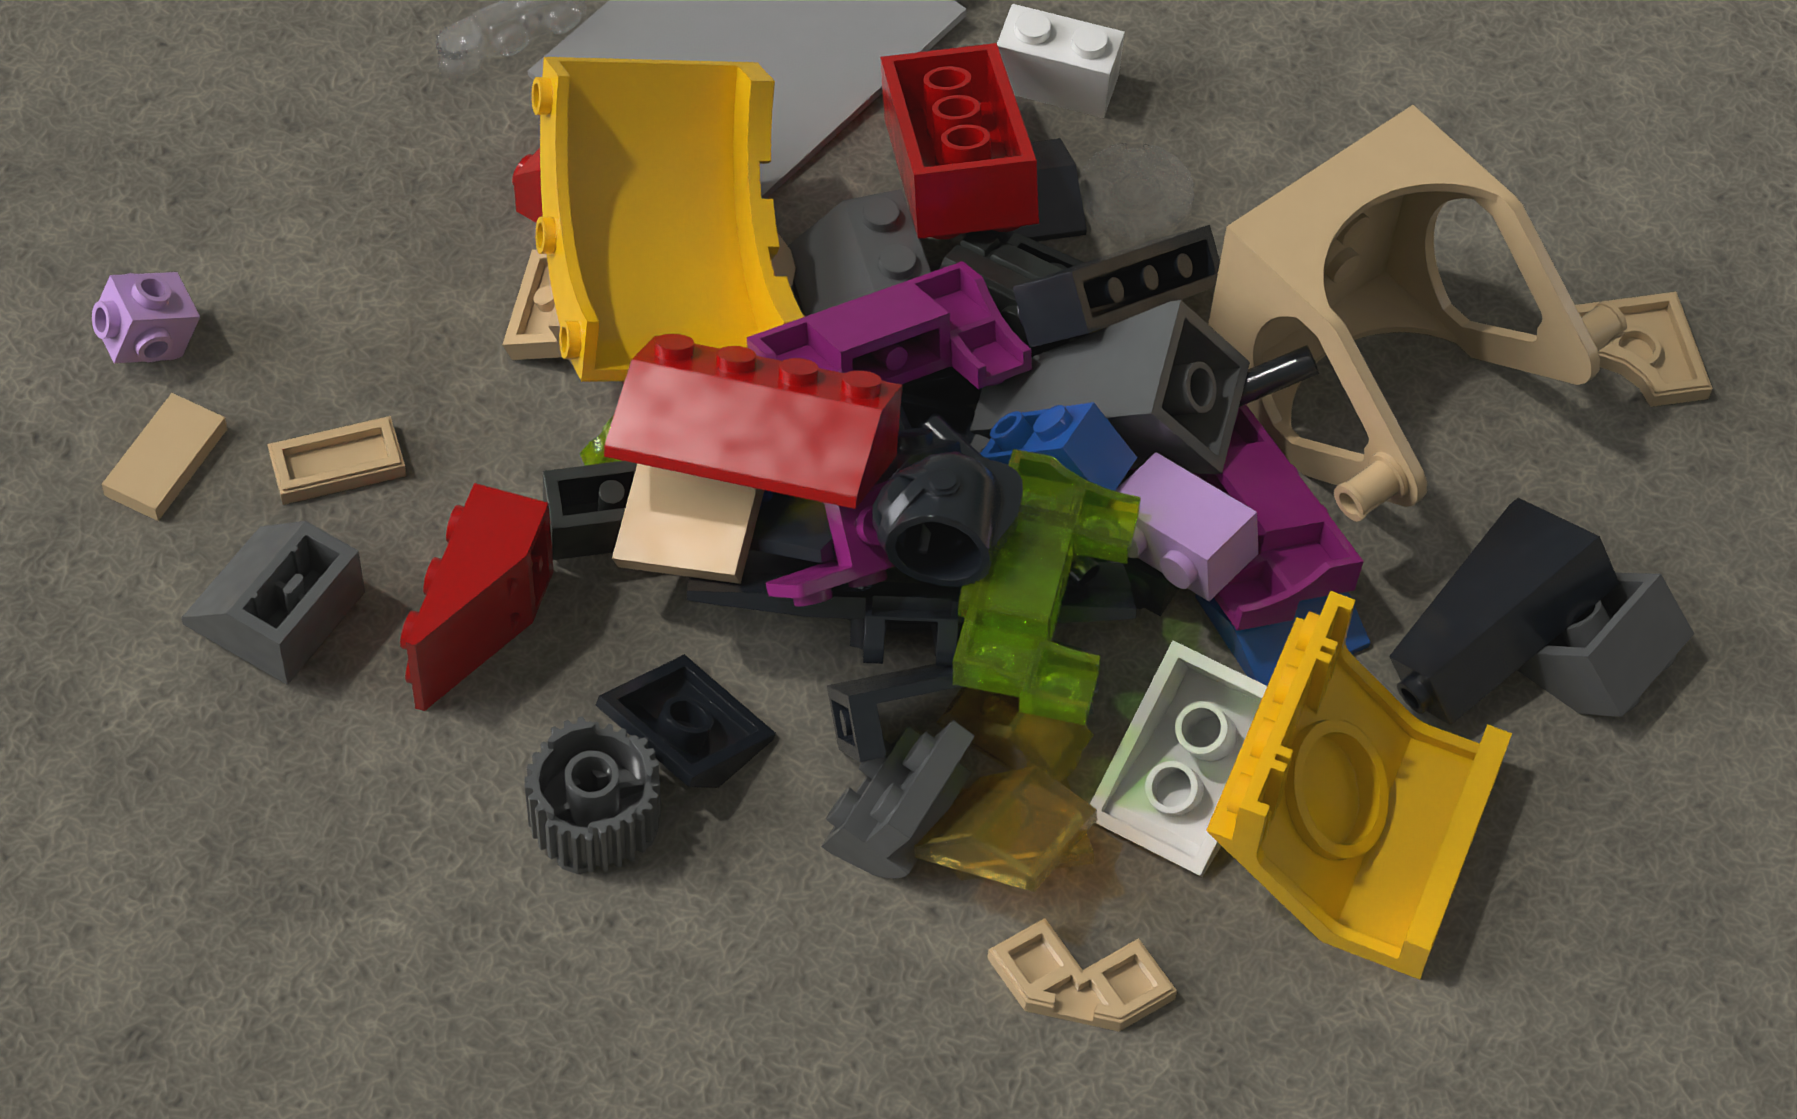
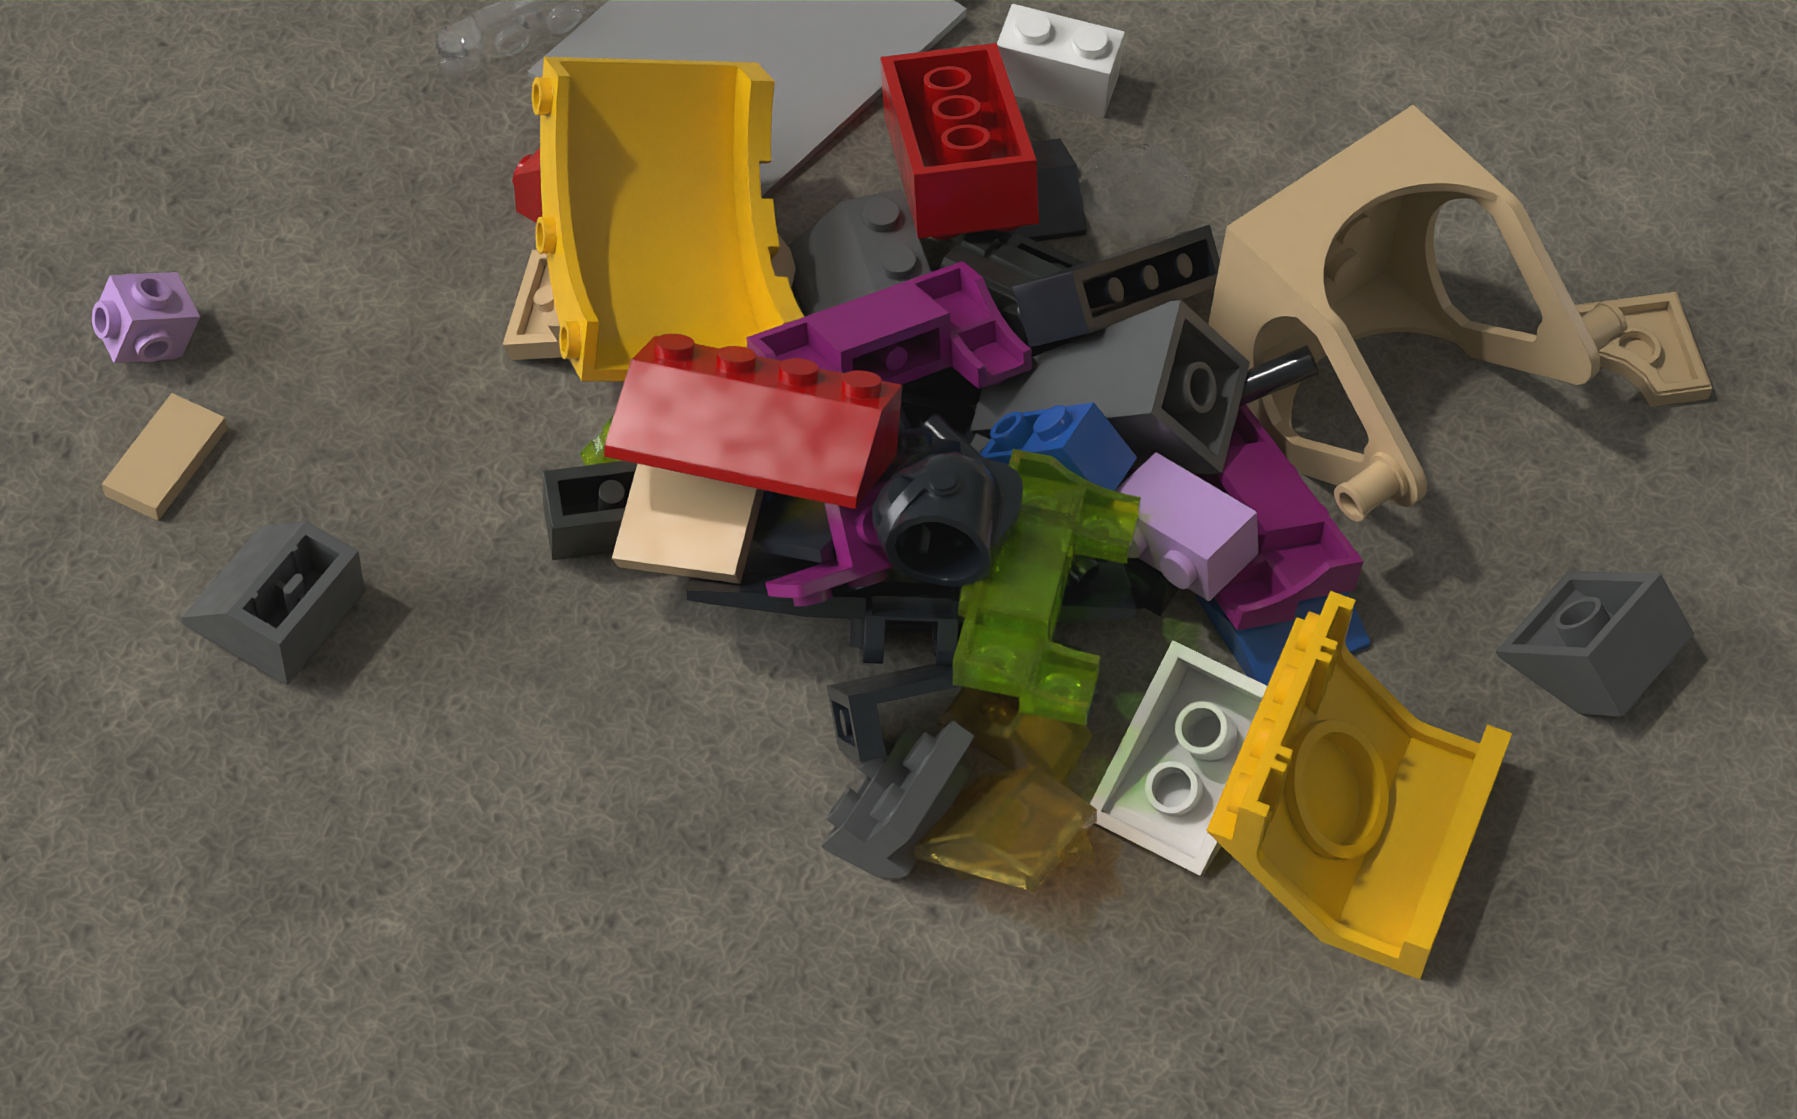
(336, 460): tan tile -> none
(479, 590): red slope -> none
(593, 796): dark grey brick -> none
(688, 722): black slope -> none
(1103, 995): tan tile -> none
(1500, 609): black slope -> none

